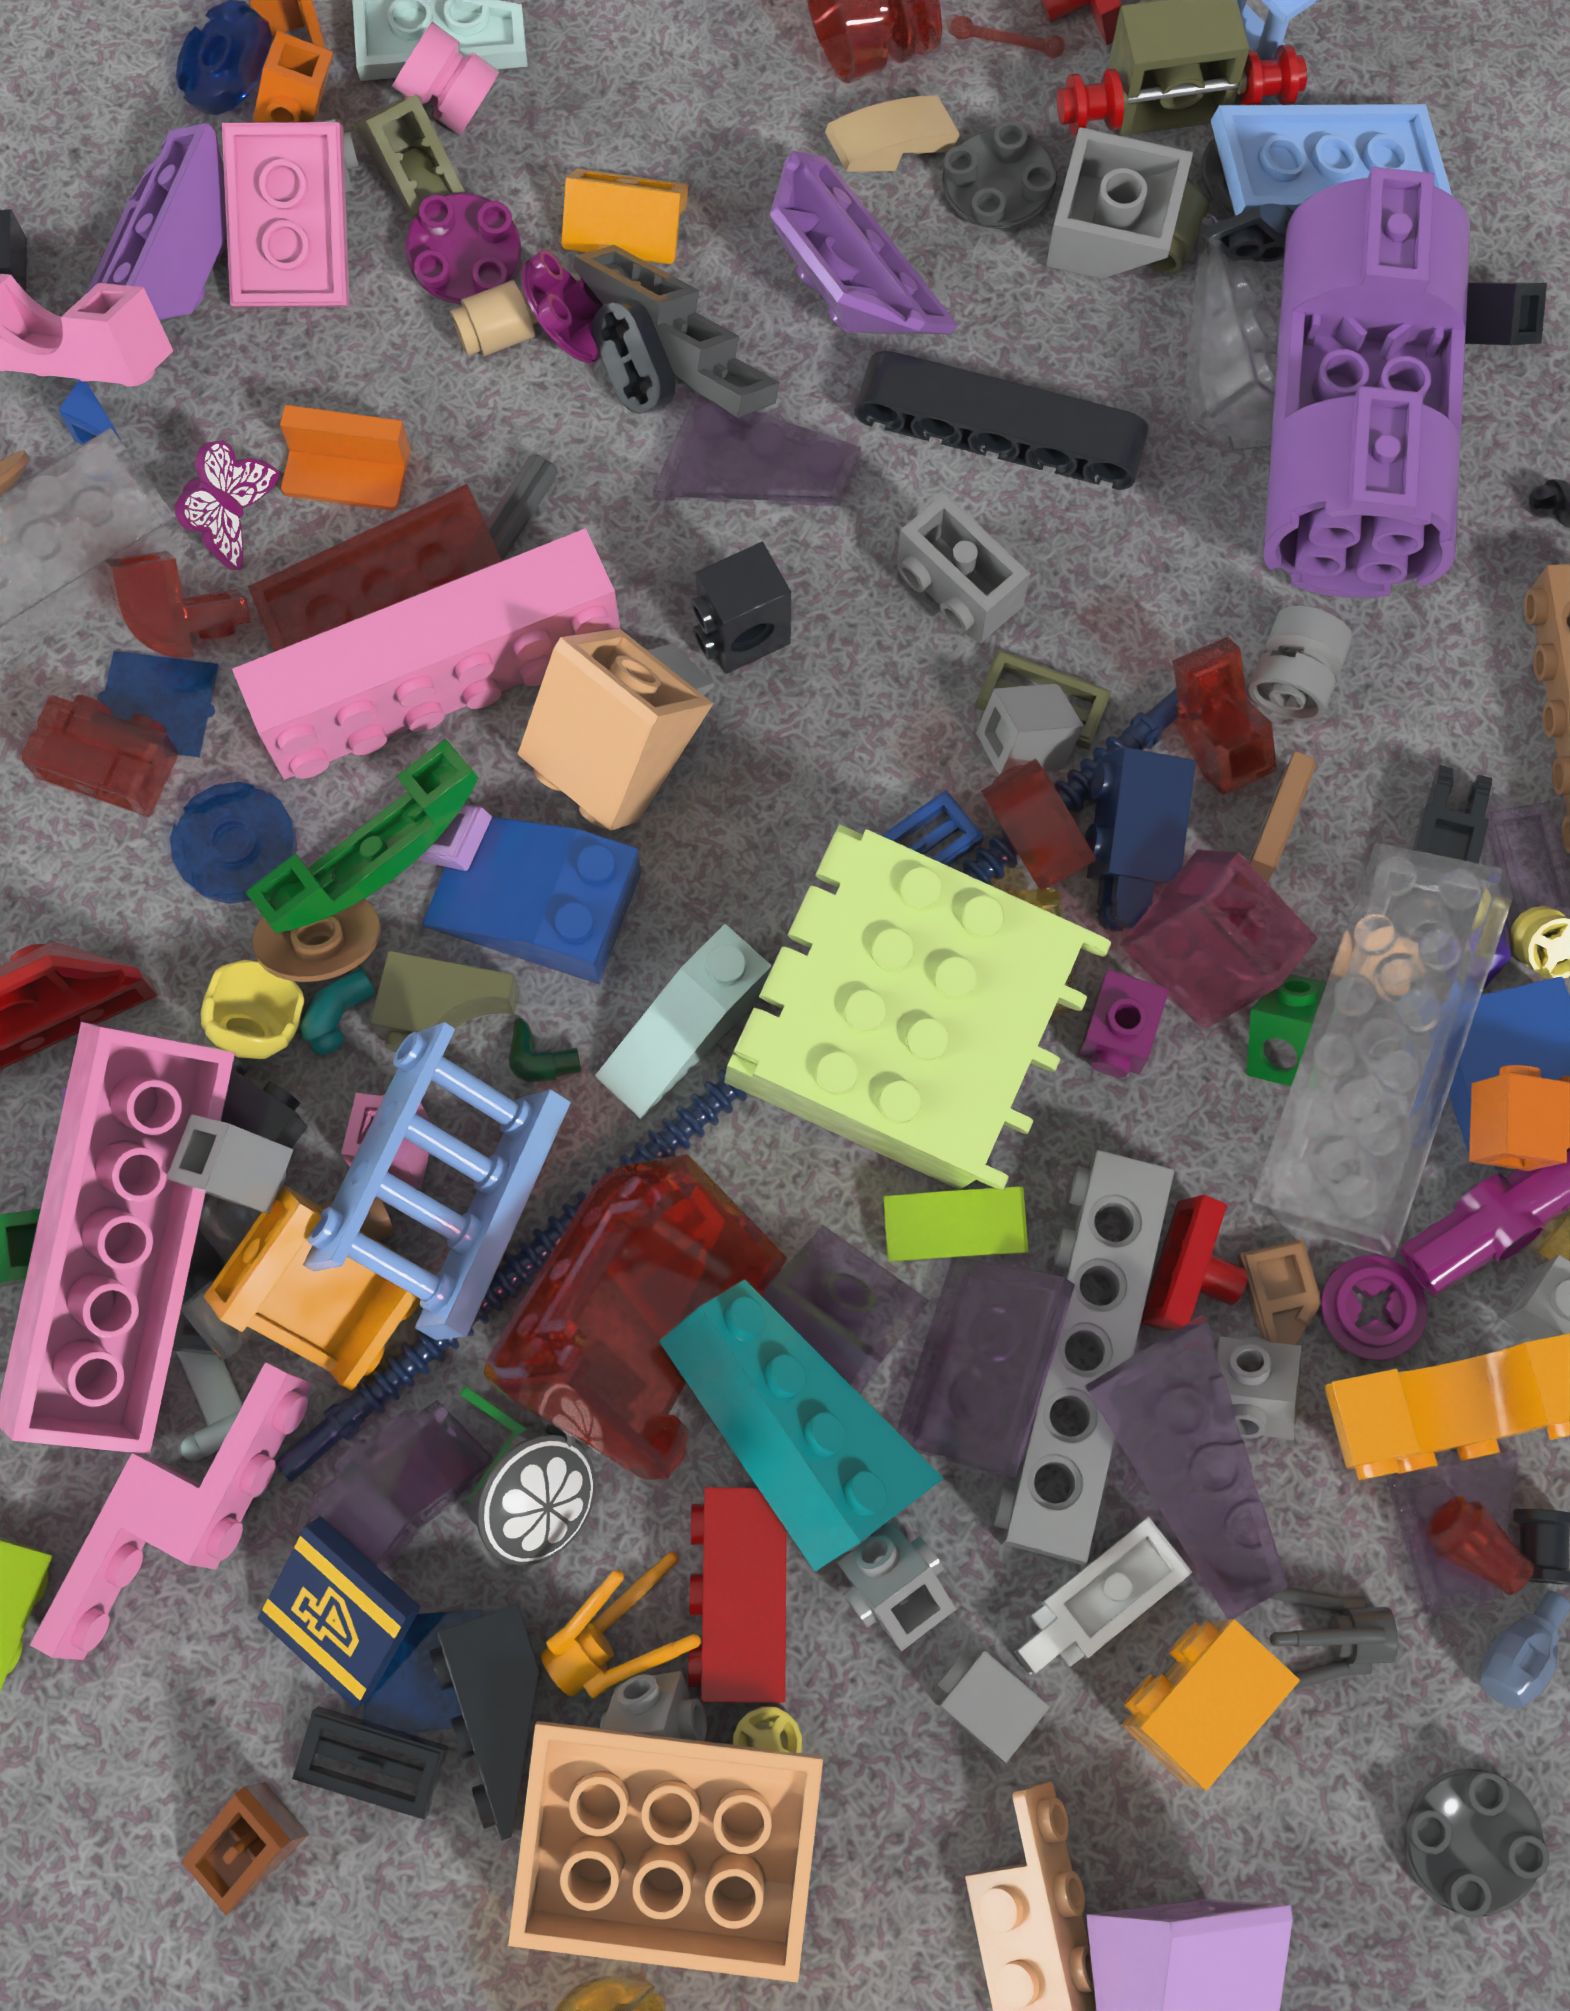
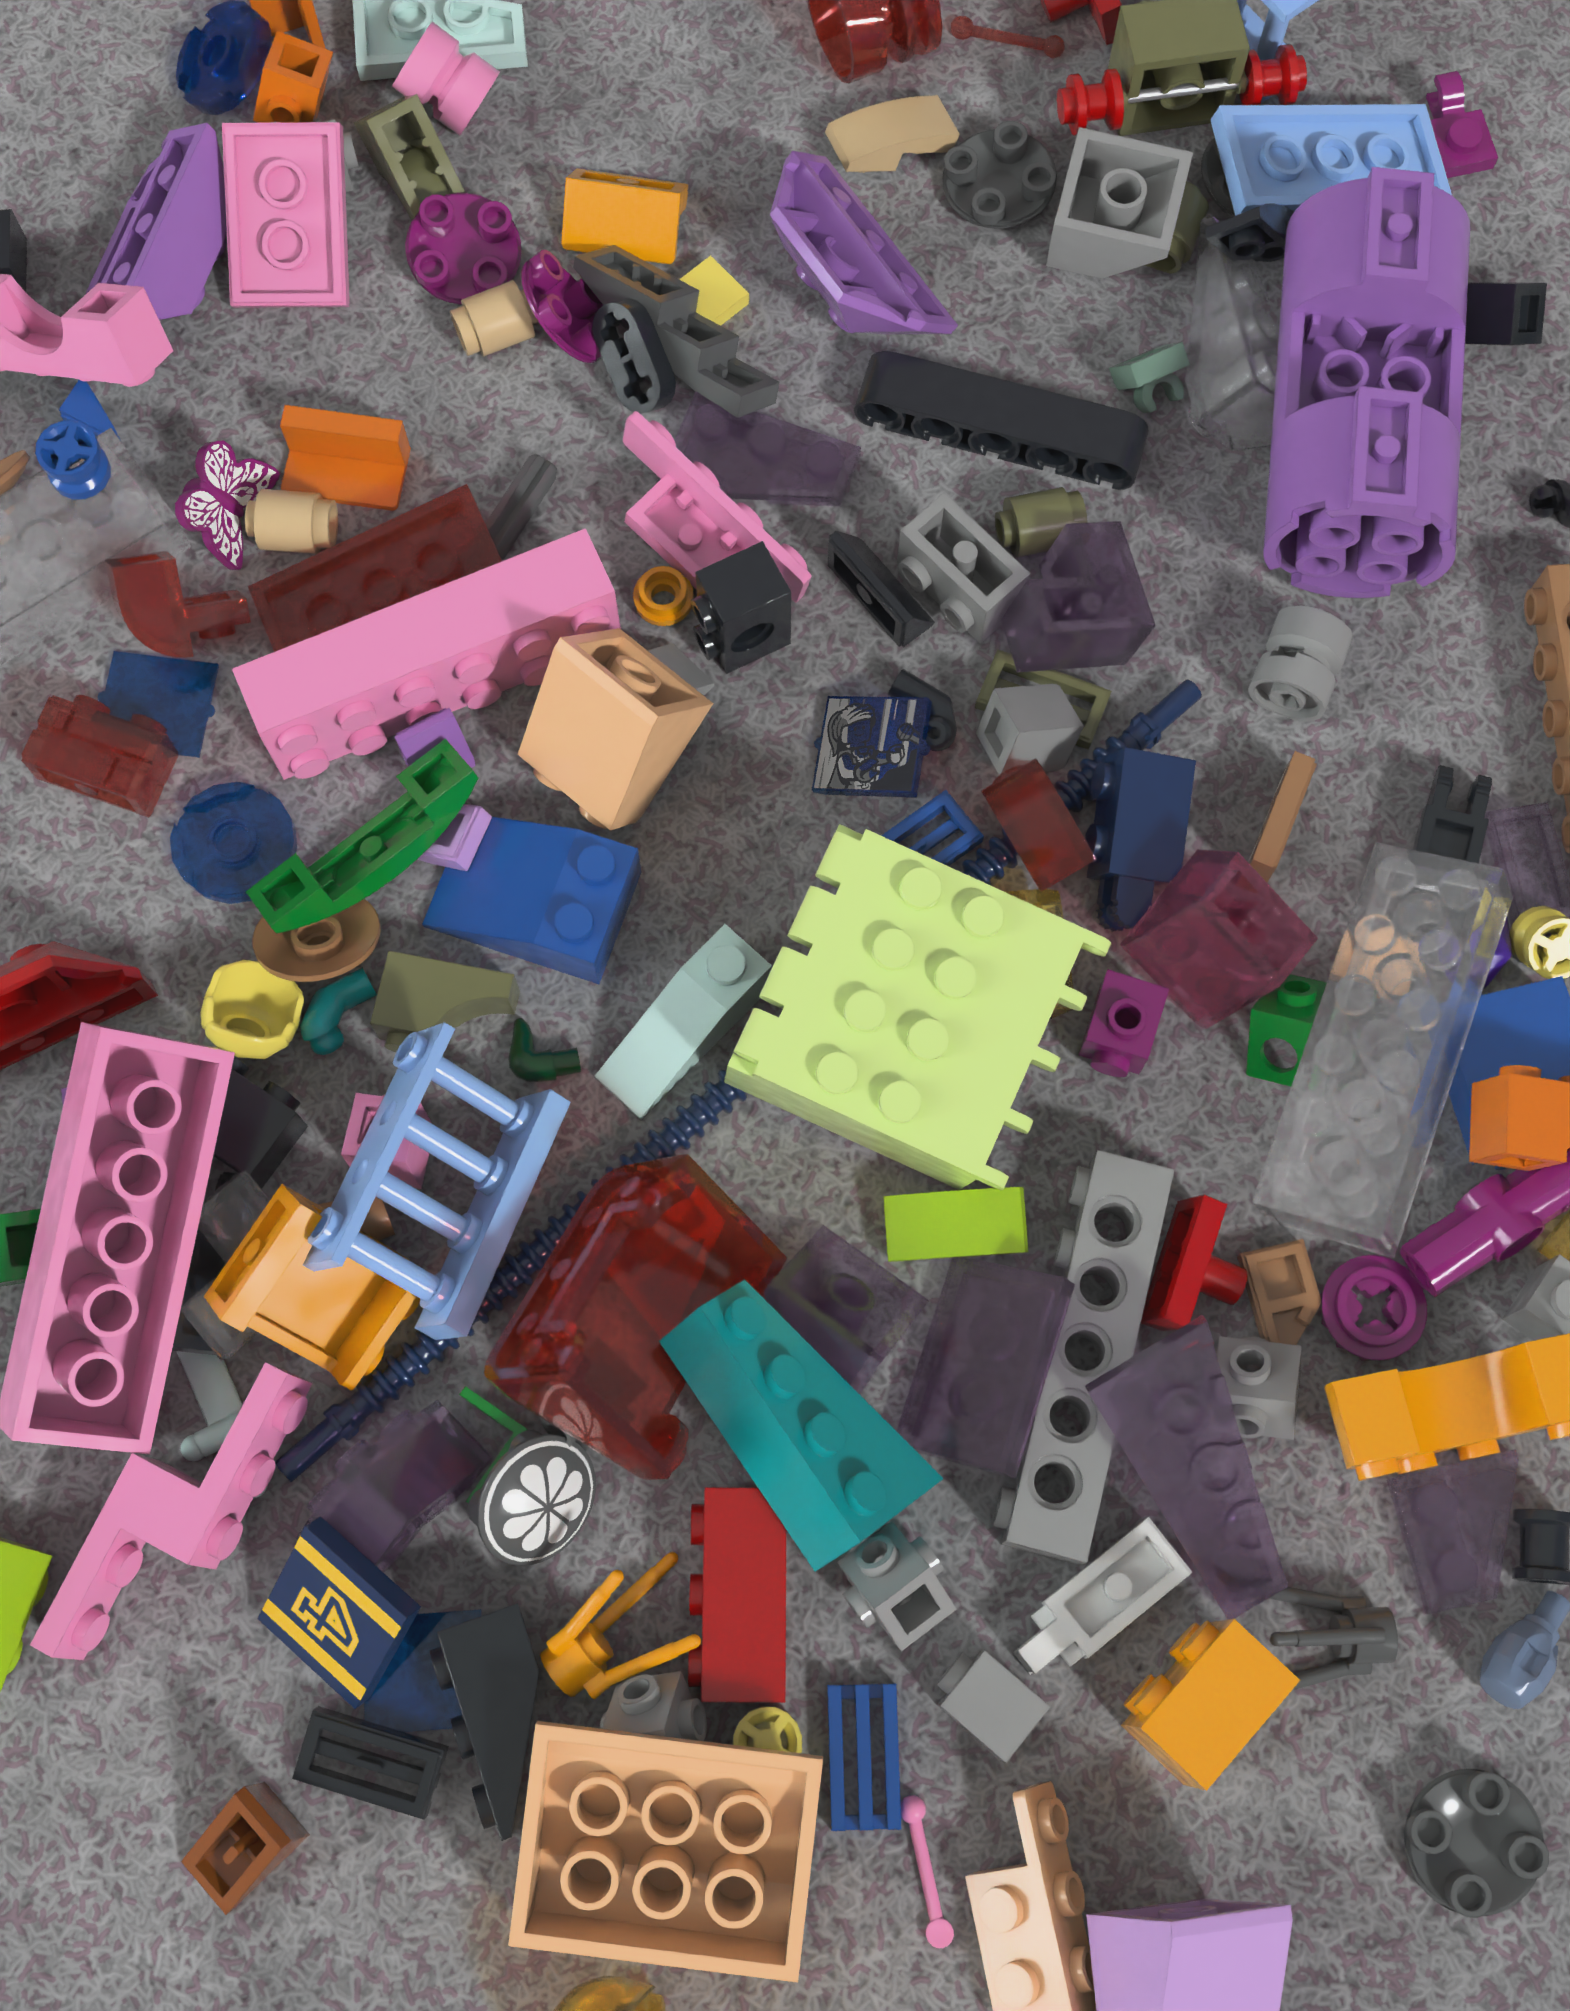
(65, 445): none -> blue wheel
(230, 1163): light grey brick -> none
(292, 521): none -> tan brick
(429, 732): none -> medium lavender slope
(657, 580): none -> light orange plate
(691, 517): none -> bright pink bracket
(719, 292): none -> light yellow tile
(866, 1819): none -> blue tile
(872, 746): none -> piece
(877, 588): none -> black slope
(938, 1930): none -> bright pink hinge
(942, 721): none -> black arm
(1036, 519): none -> olive brick
(1084, 607): none -> clear purple brick
(1150, 369): none -> sand green tile
(1217, 720): clear red brick -> none
(1460, 135): none -> magenta plate
(1475, 1542): clear red cone -> none

